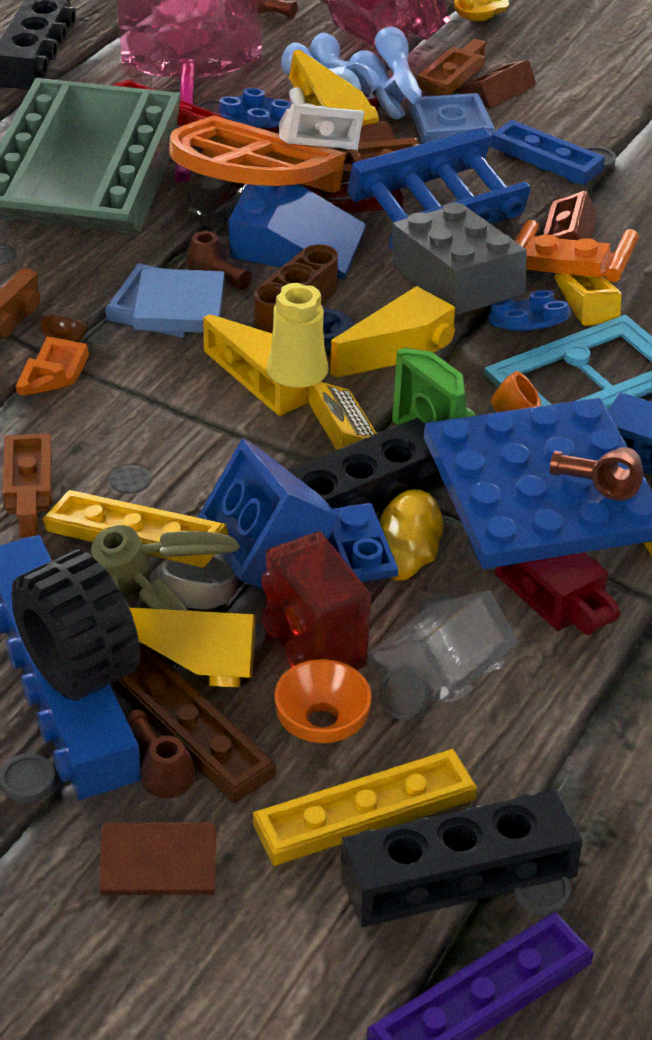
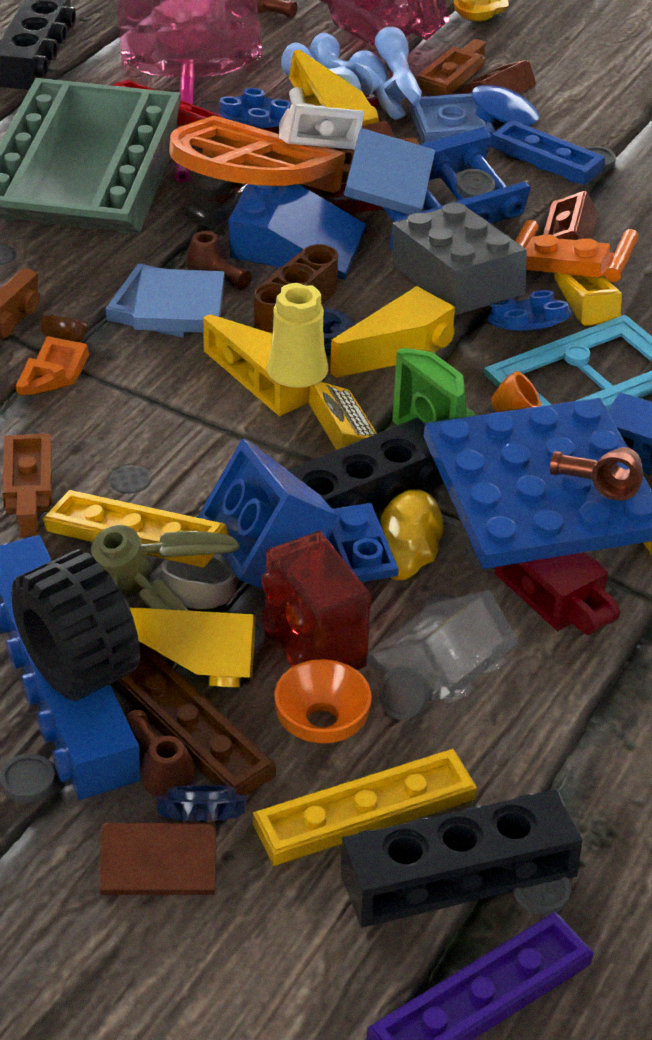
(201, 803): none -> dark blue gear
(389, 172): none -> medium blue tile
(474, 182): none -> dark grey piece
(503, 105): none -> blue dish

